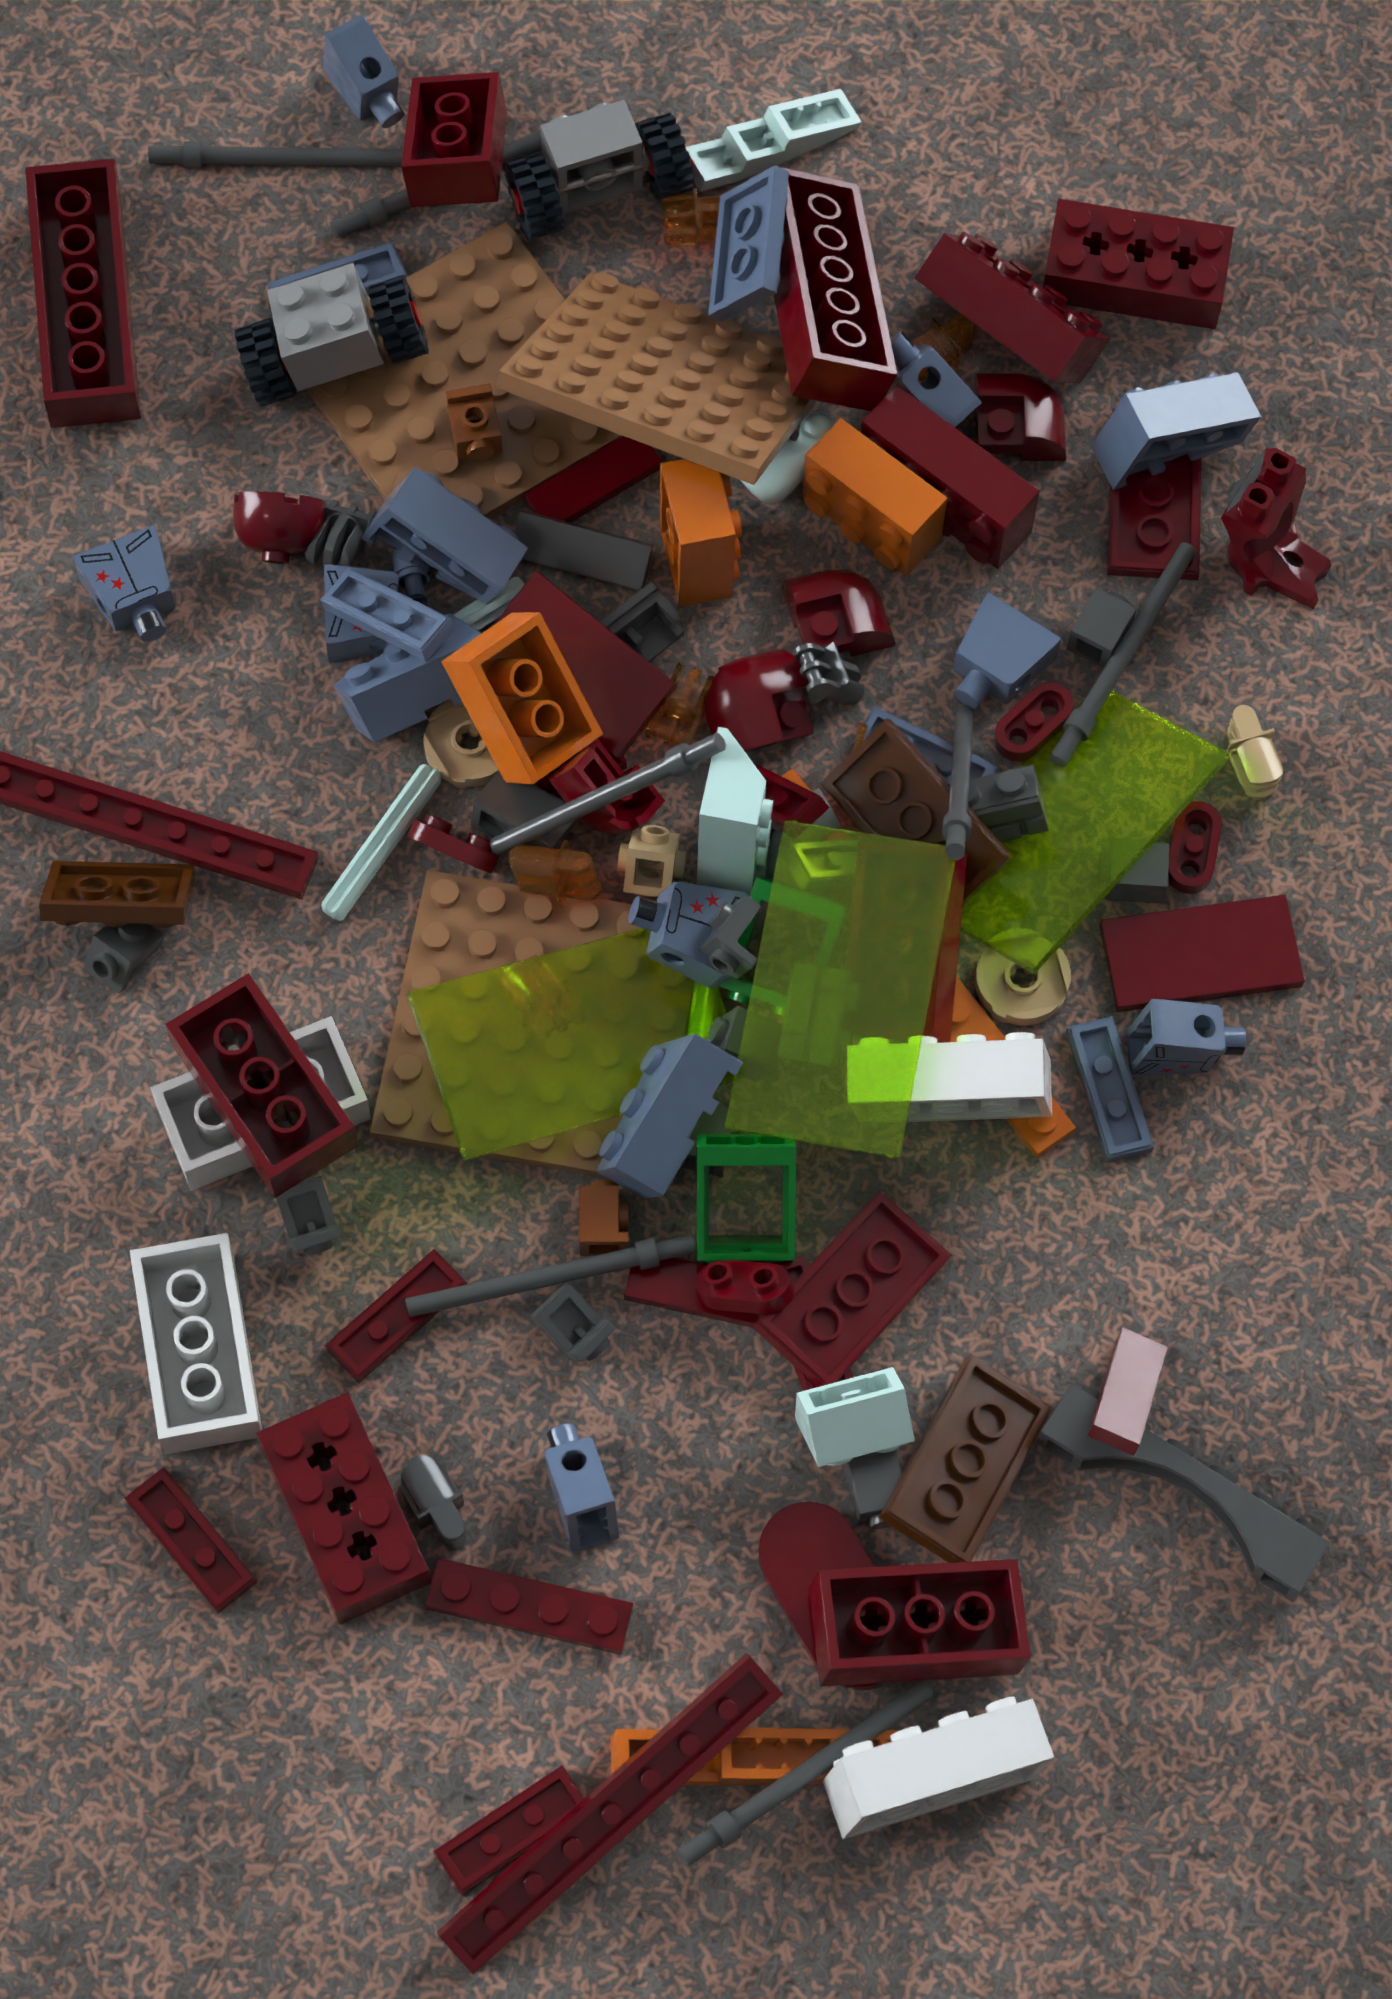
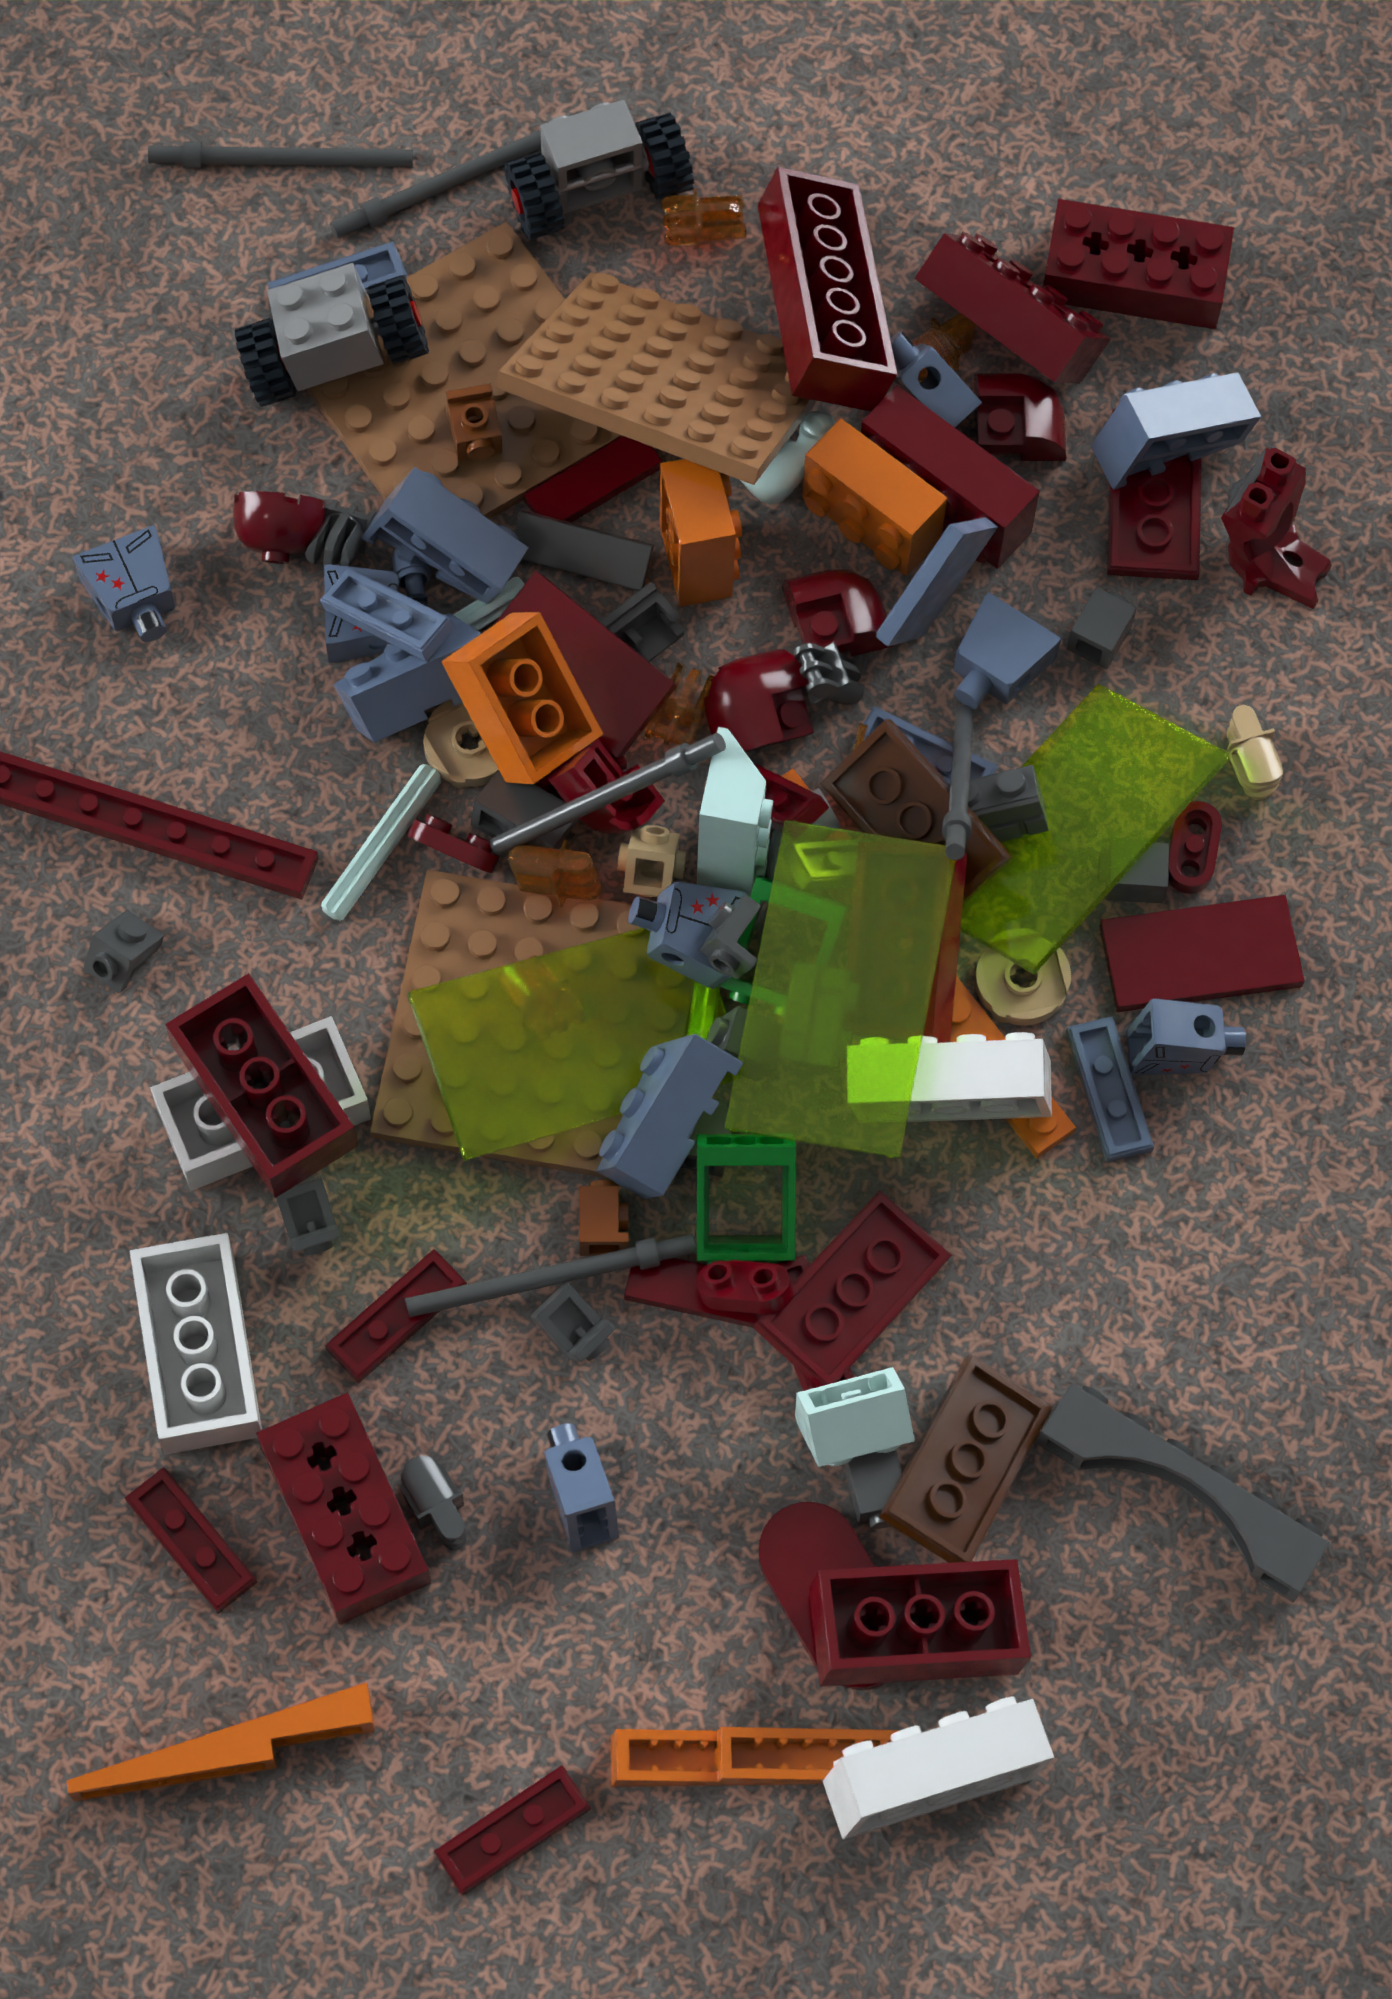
(82, 293): dark red brick -> none
(117, 893): reddish brown plate -> none
(235, 1749): none -> orange slope
(362, 71): sand blue torso -> none
(454, 139): dark red brick -> none
(529, 1606): dark red plate -> none
(609, 1813): dark red plate -> none
(727, 1827): dark grey bar -> none
(748, 243): sand blue plate -> none
(779, 136): light aqua slope -> none
(936, 581): none -> sand blue tile
(1031, 723): dark red plate -> none
(1082, 720): dark grey bar -> none
(1127, 1391): tile -> none

